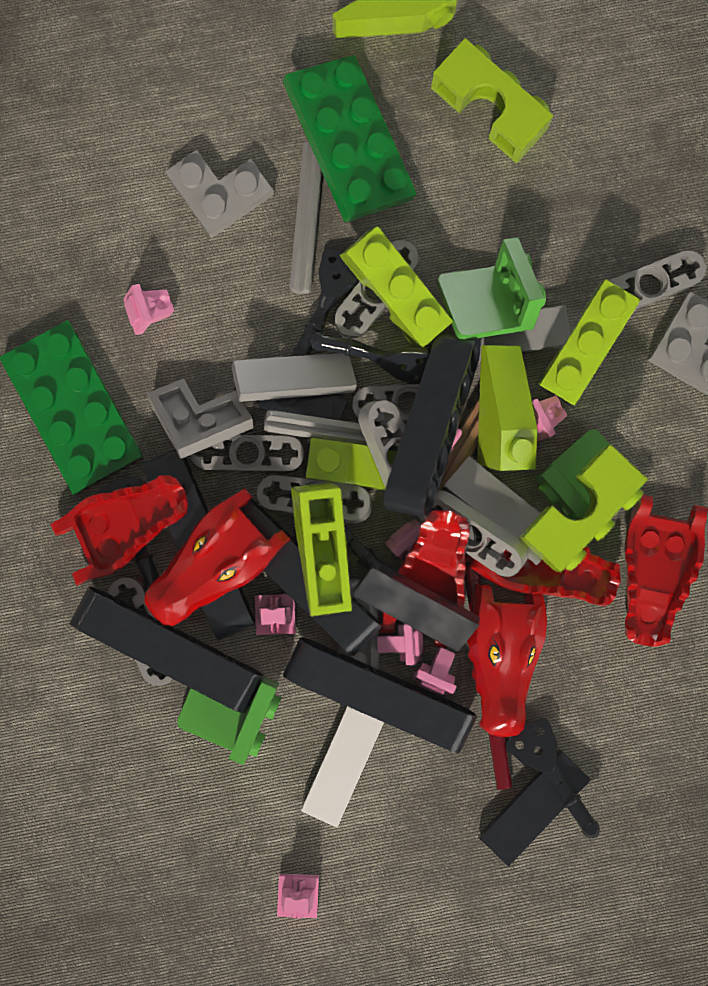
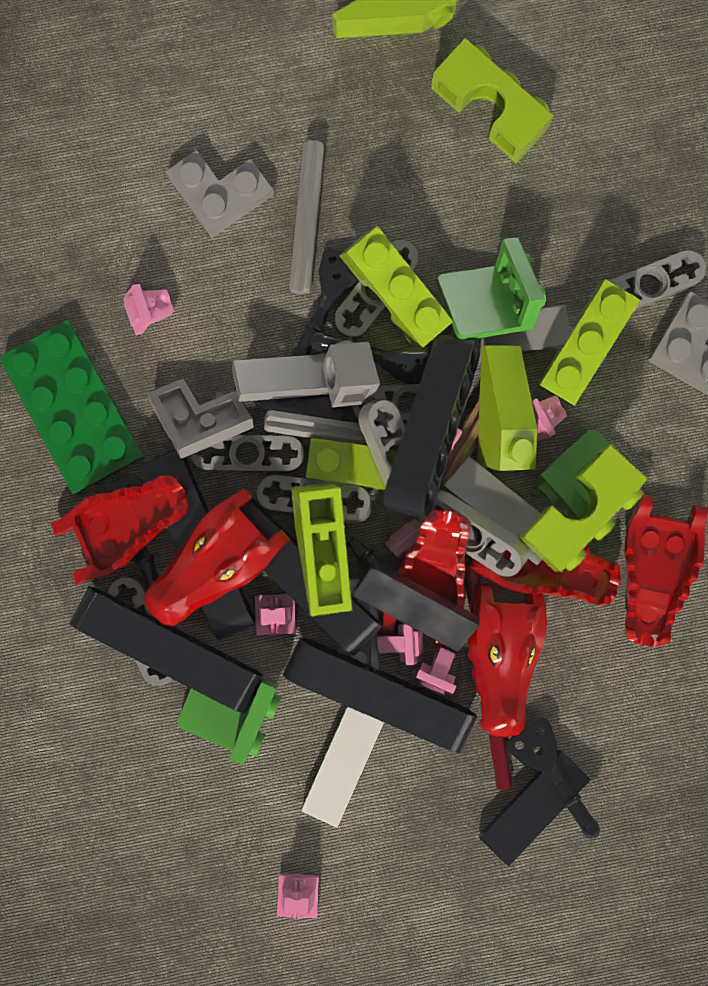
(349, 138): green plate -> none
(350, 373): none -> light grey brick

